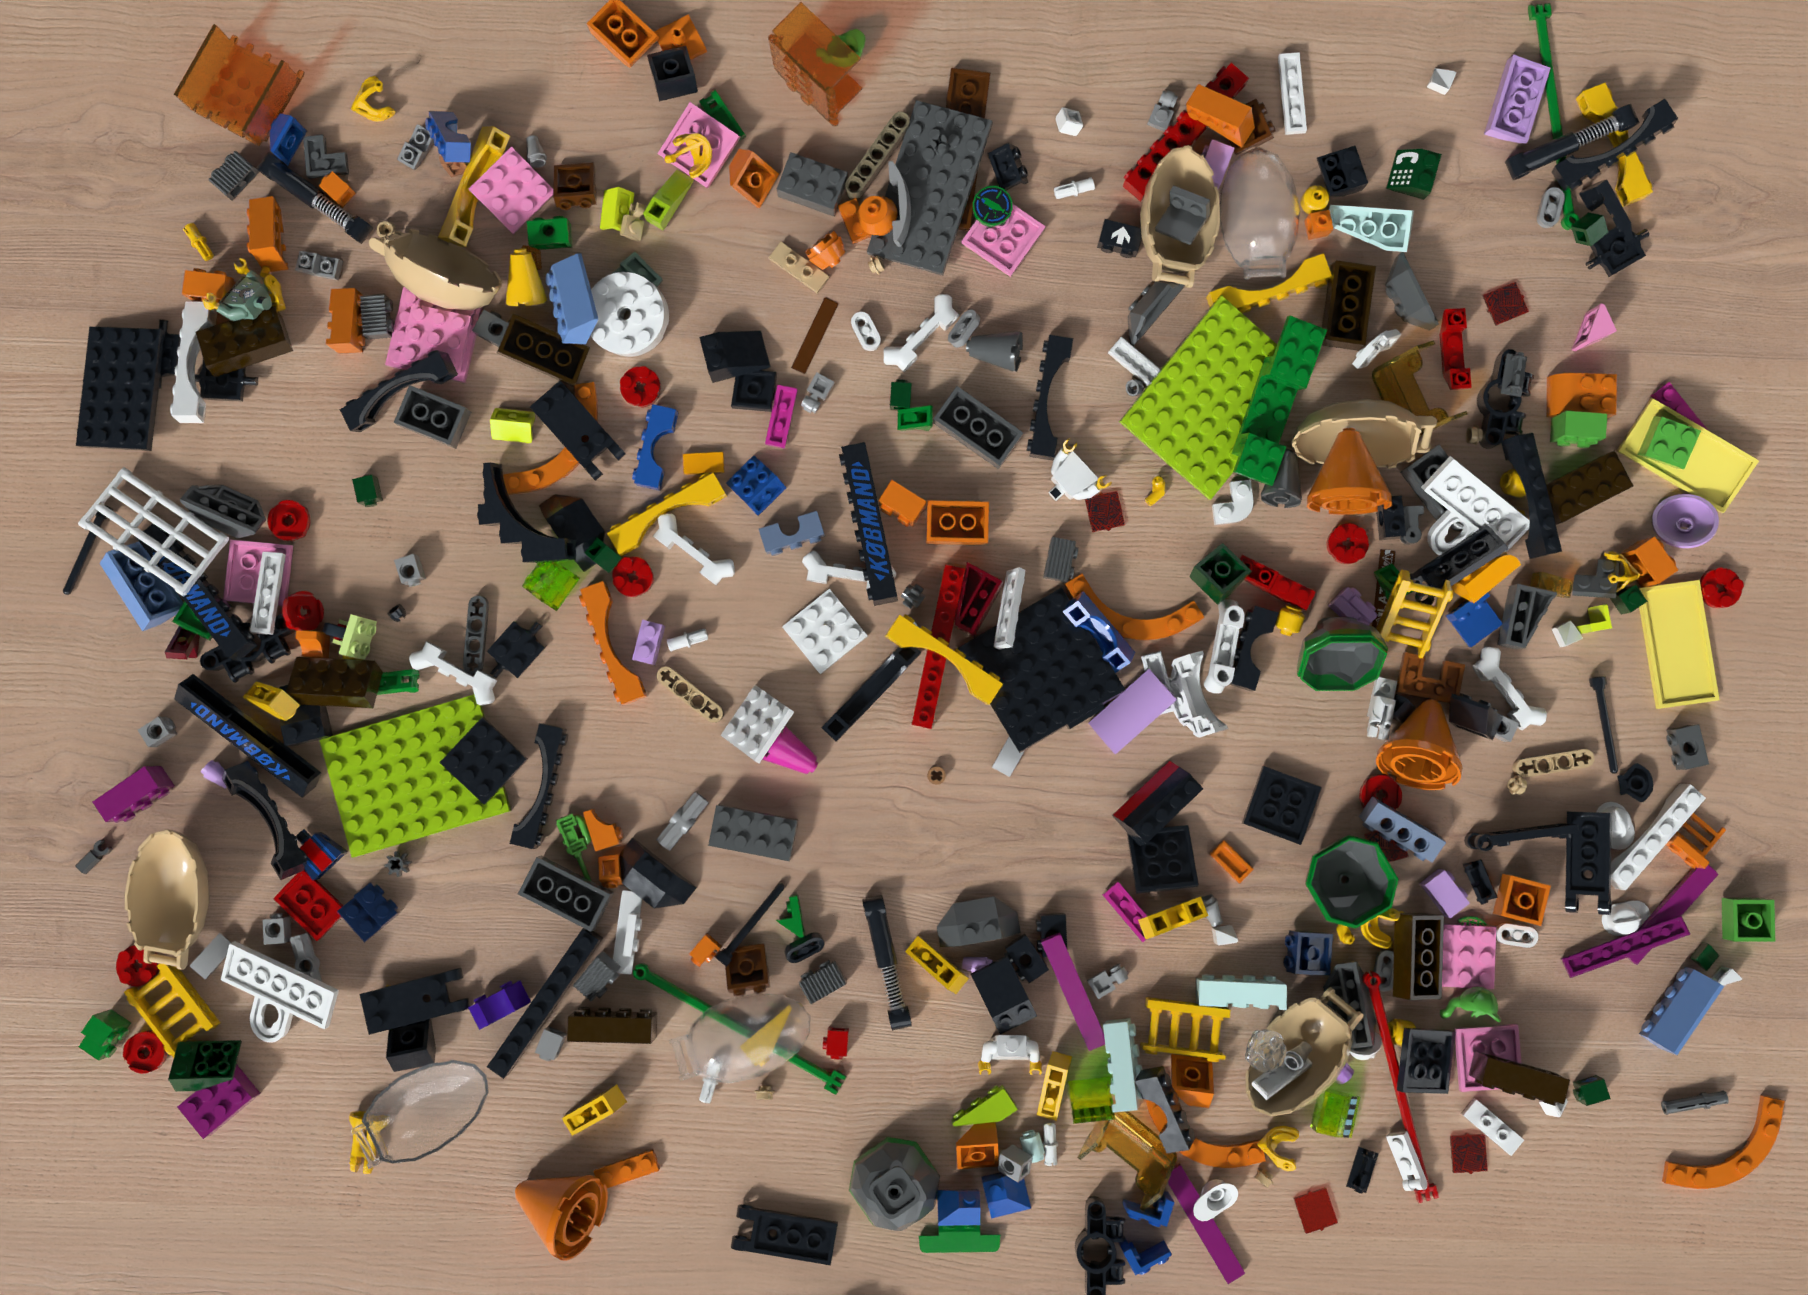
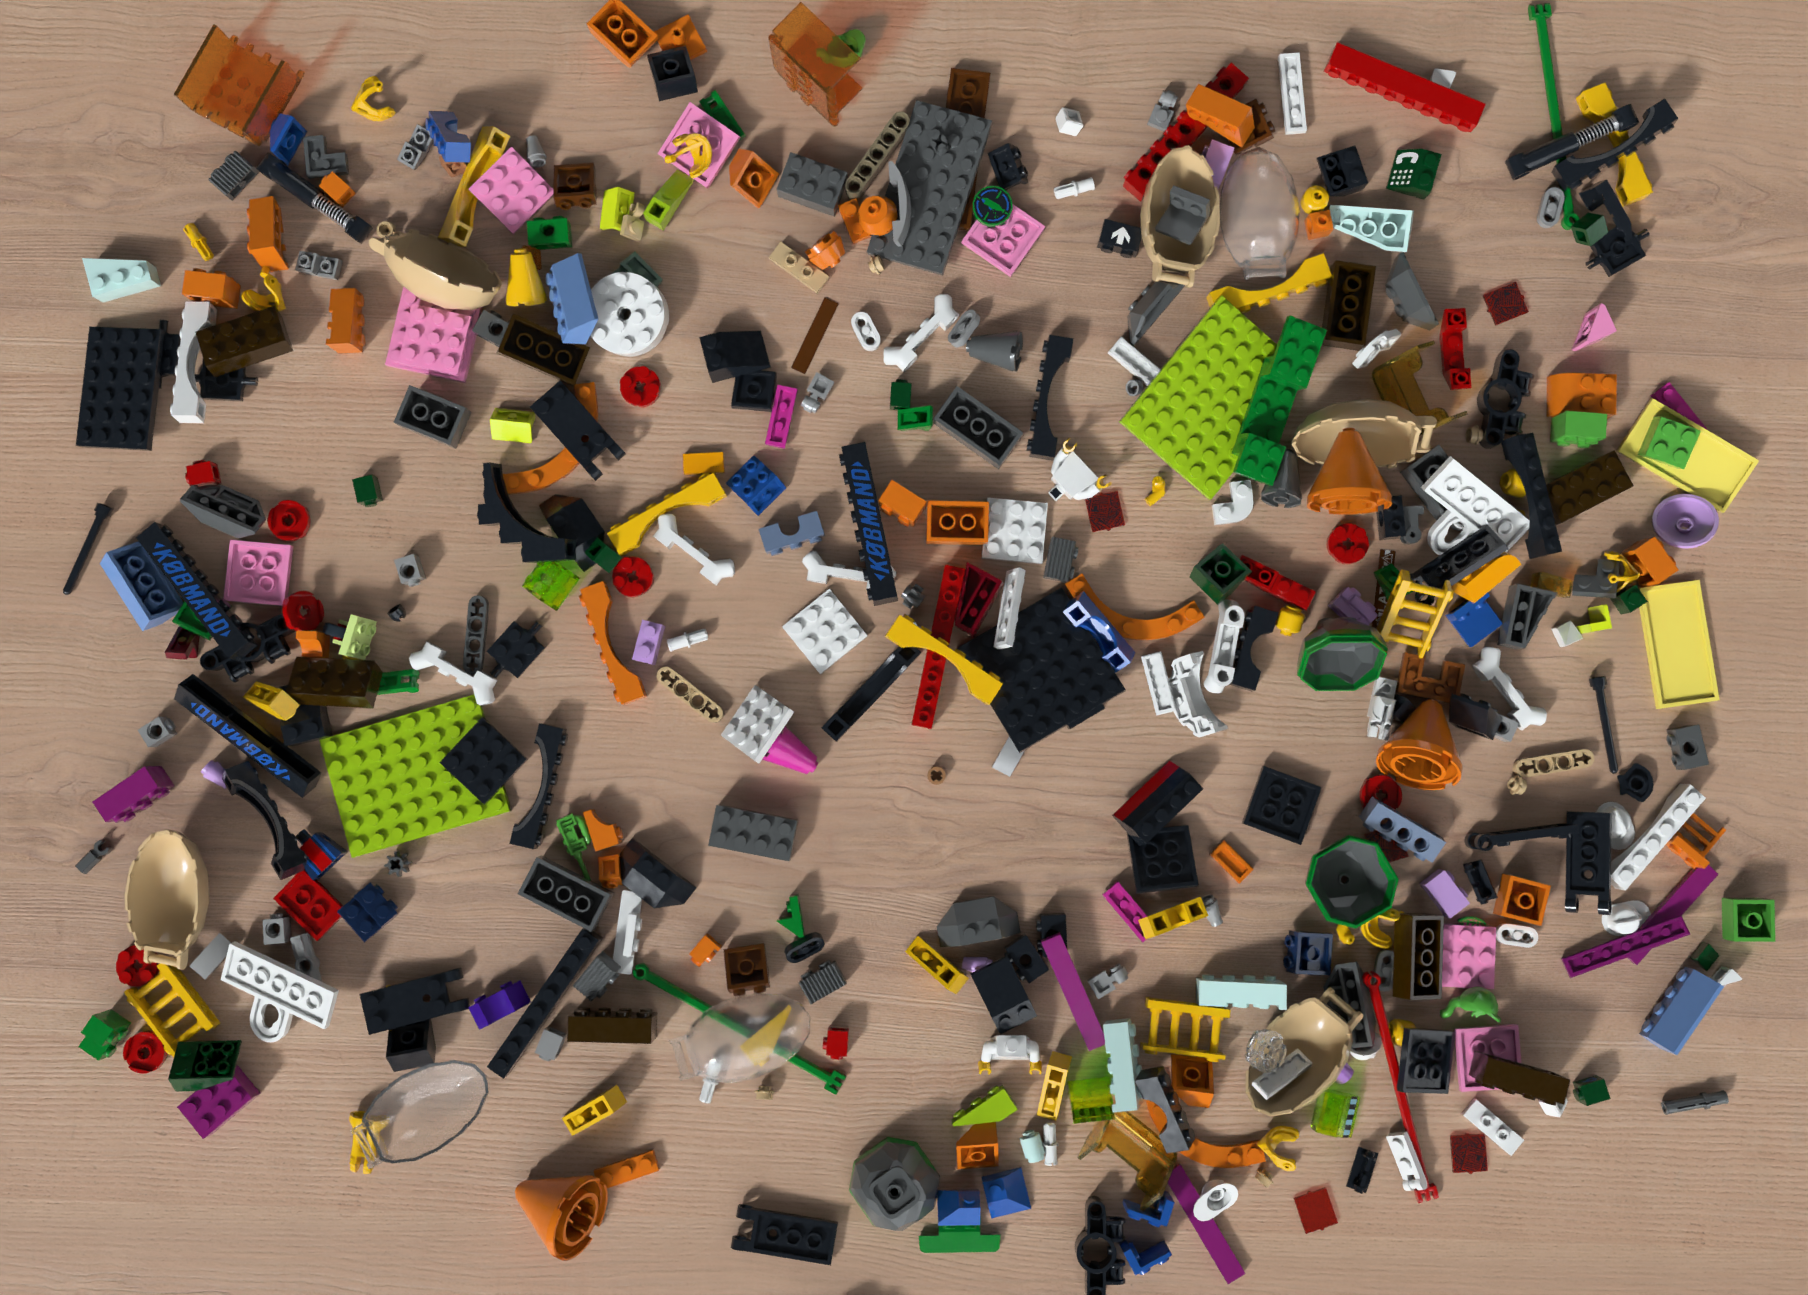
(119, 278): none -> light aqua wedge
(162, 549): white door -> none
(203, 473): none -> red brick
(244, 299): sand green torso -> none
(267, 593): white plate -> none
(361, 412): black arch -> none
(376, 316): dark grey brick -> none
(660, 422): blue arch -> none
(682, 821): light grey piece -> none
(725, 955): black piece -> none
(886, 960): black piece -> none
(1014, 1163): light grey brick -> none
(1015, 531): none -> white plate
(1132, 711): lavender slope -> none
(1224, 935): white slope -> none
(1297, 1056): light grey cone -> none
(1404, 88): none -> red brick
(1513, 374): dark grey hinge -> none
(1517, 100): lavender slope -> none
(1732, 588): red plate -> none
(1740, 1163): orange plate -> none

